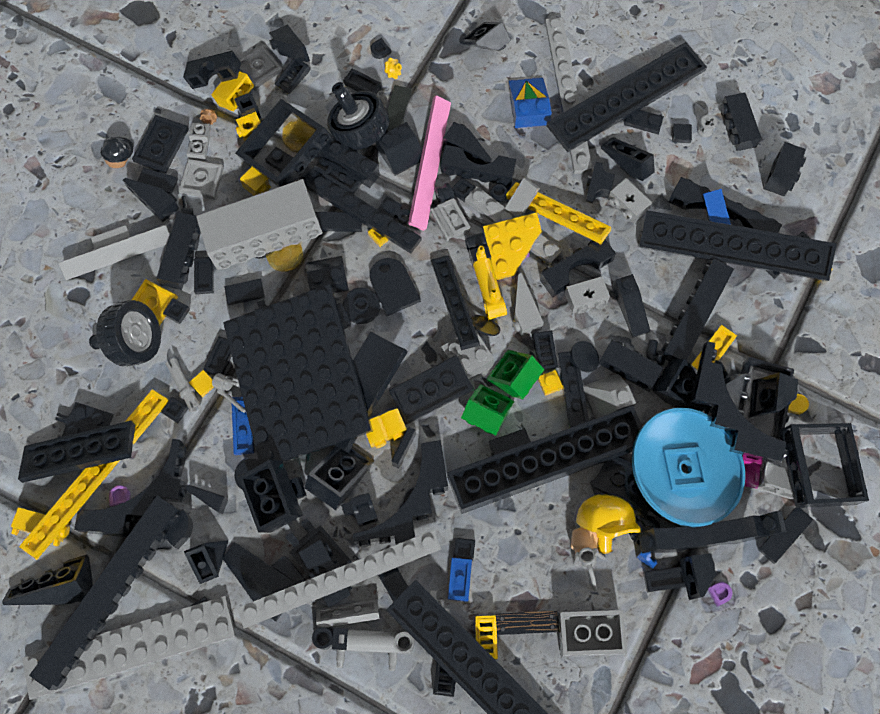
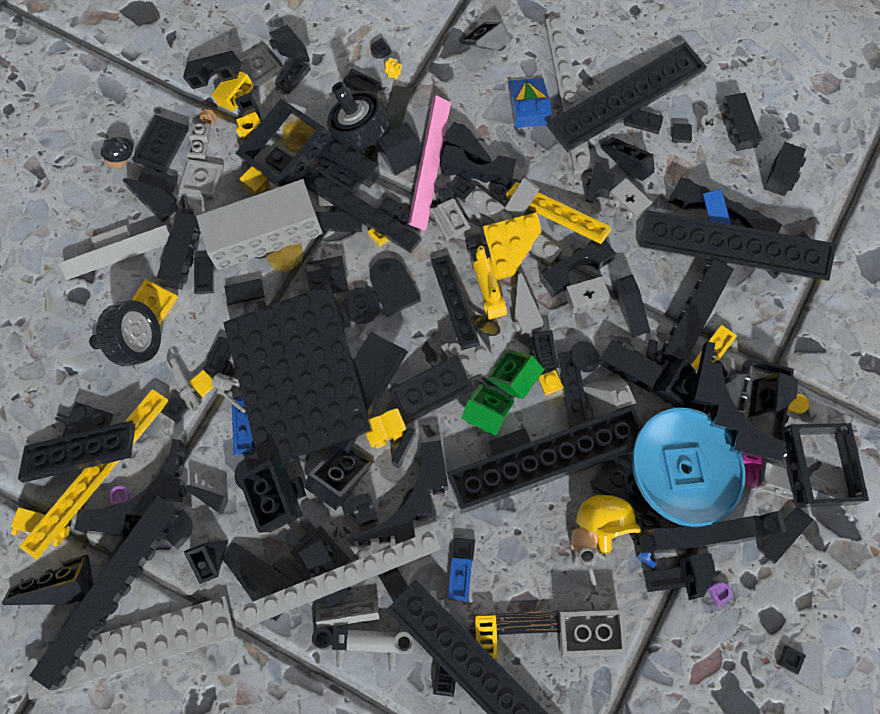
(176, 311): black plate -> none
(791, 660): none -> black tile

